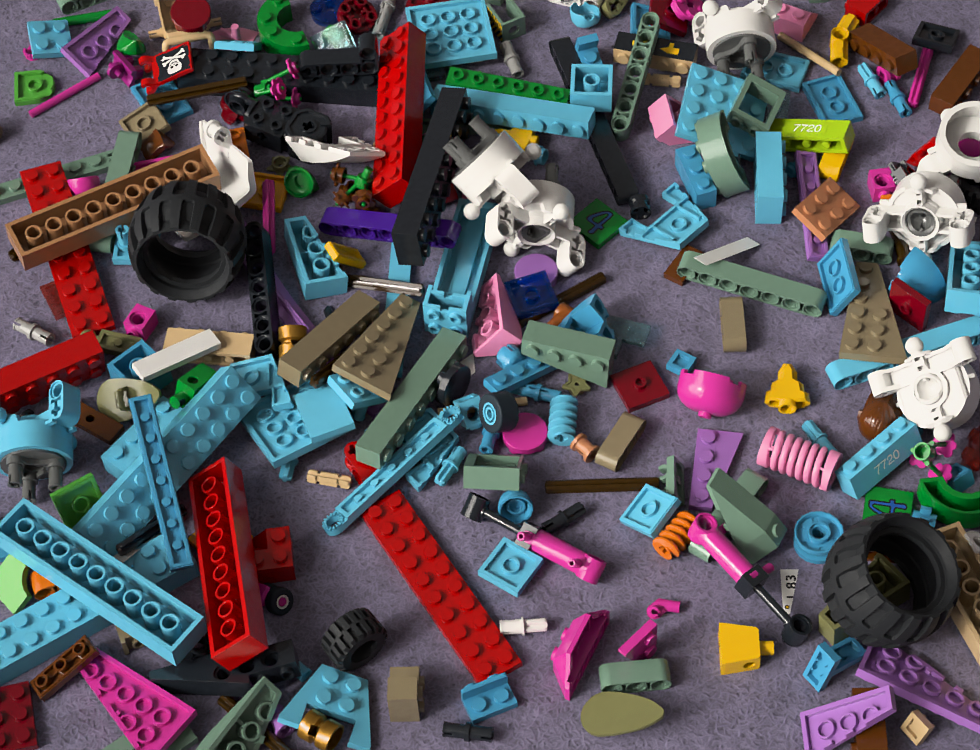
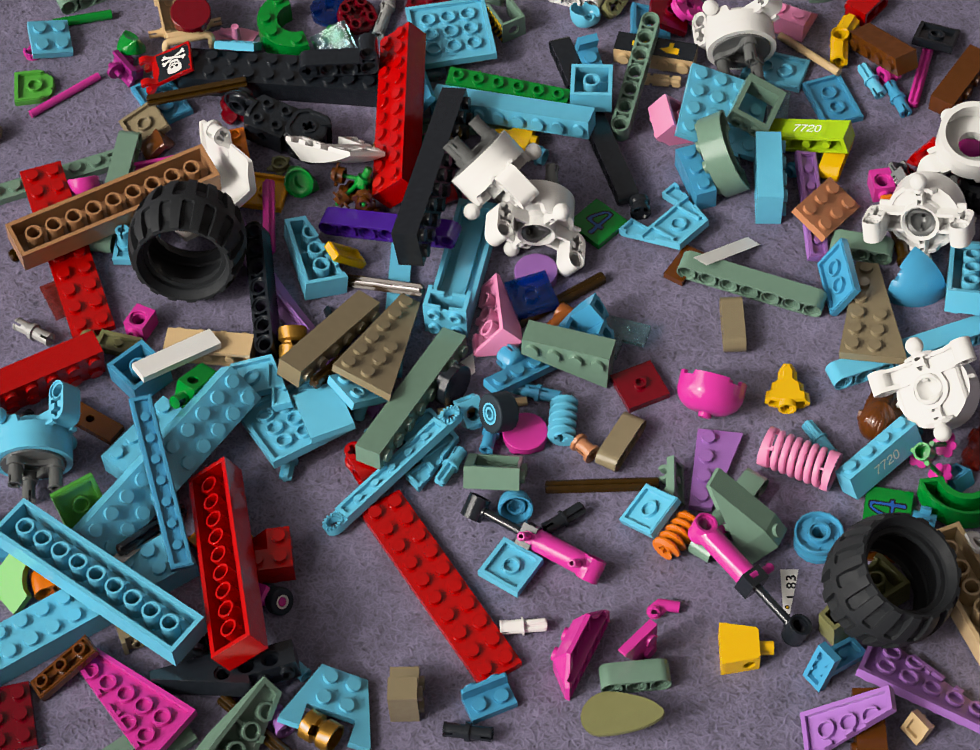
(95, 42): medium lavender wing -> none
(114, 396): shield -> none
(277, 86): plant -> none
(329, 479): tan axle -> none
(354, 639): black tyre -> none
(512, 59): light grey pin -> none
(576, 390): olive plate -> none
(679, 361): dark azure plate -> none
(909, 304): dark red plate -> none

